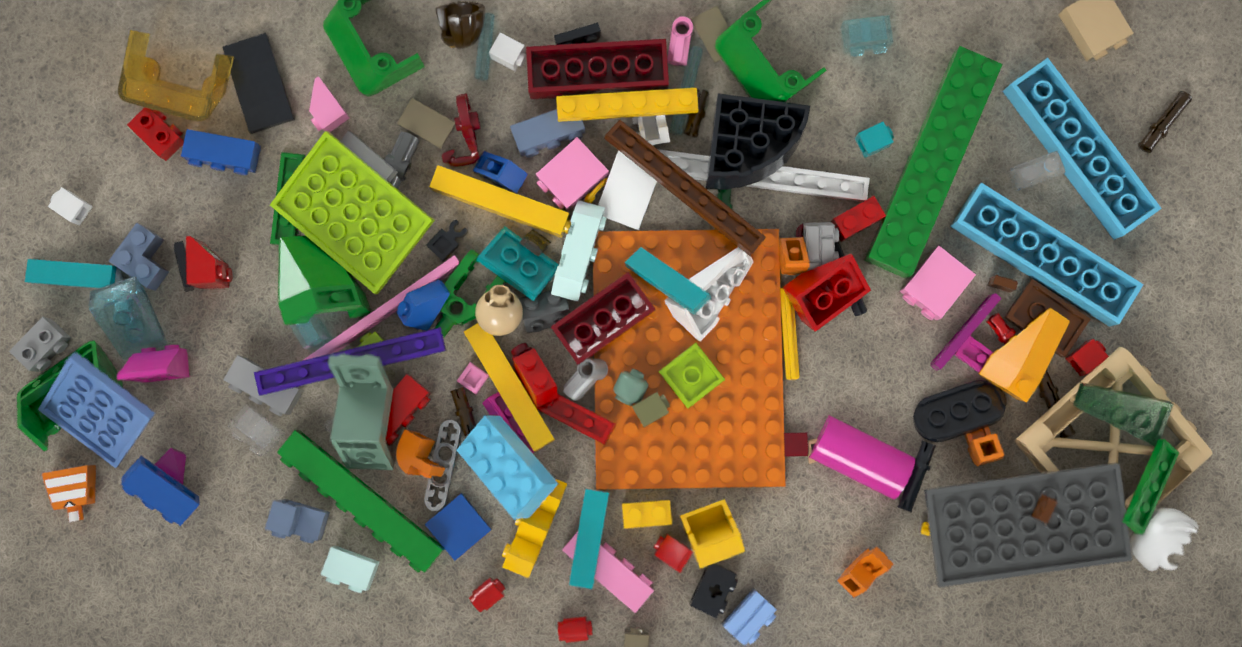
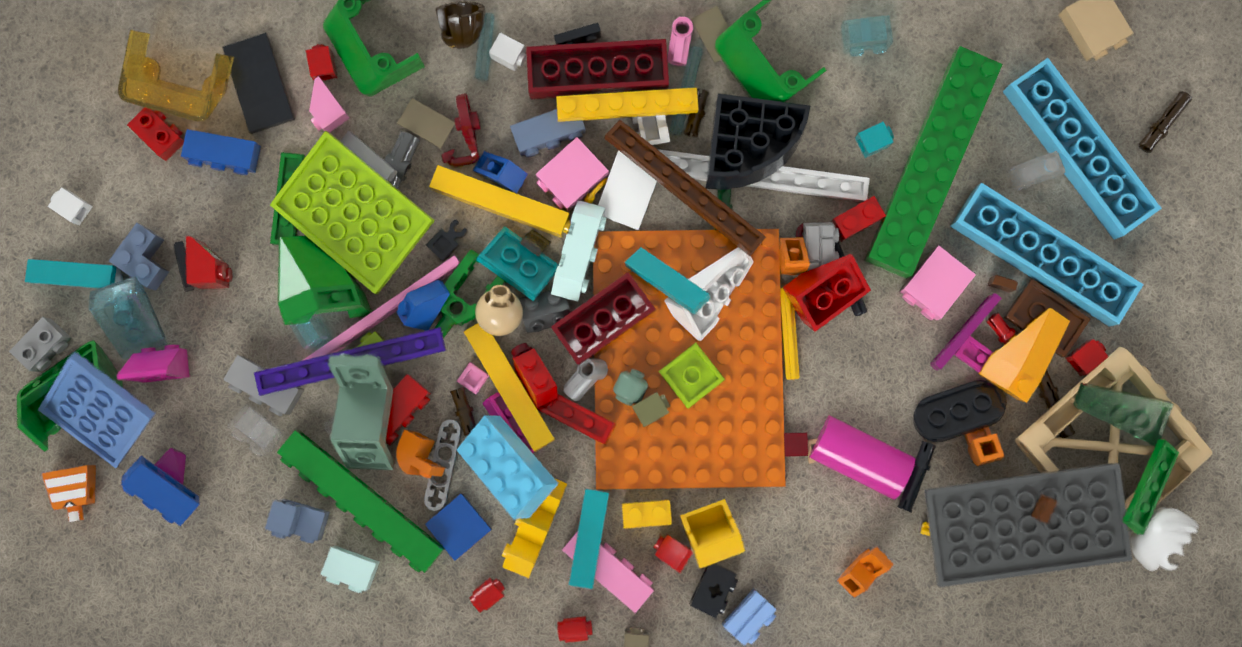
(321, 62): none -> red brick

